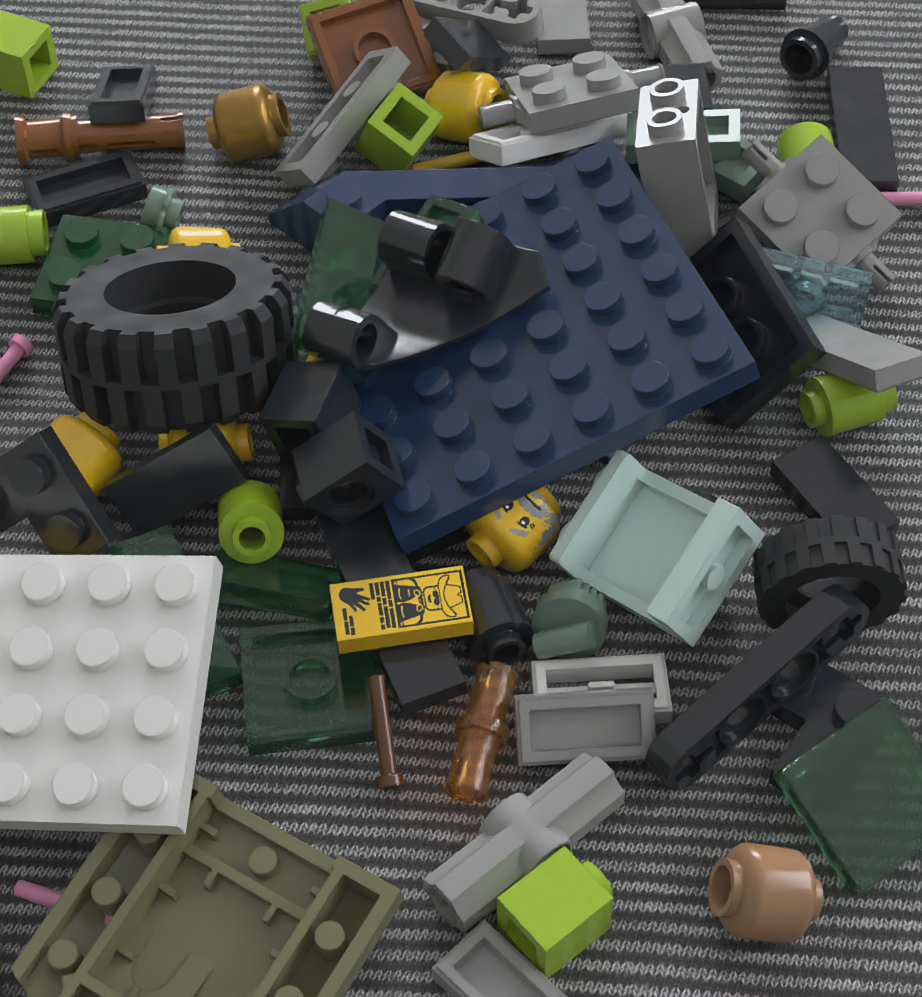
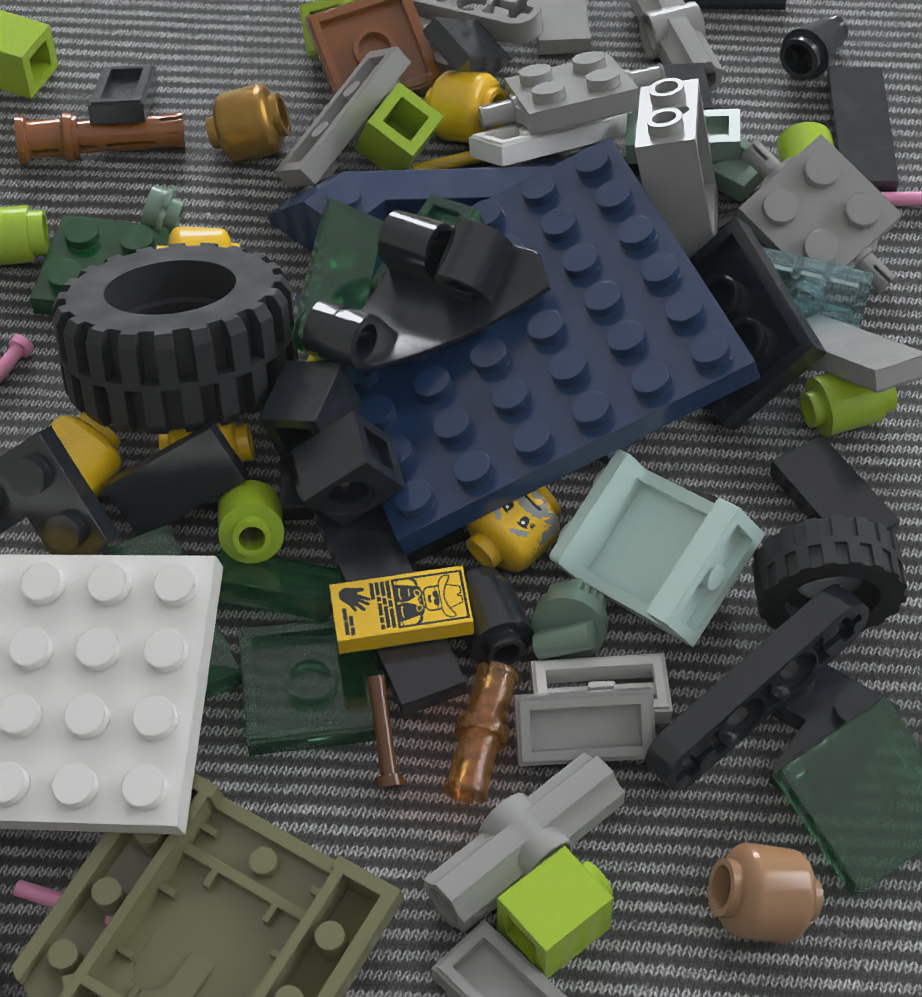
(86, 187): black tile -> none

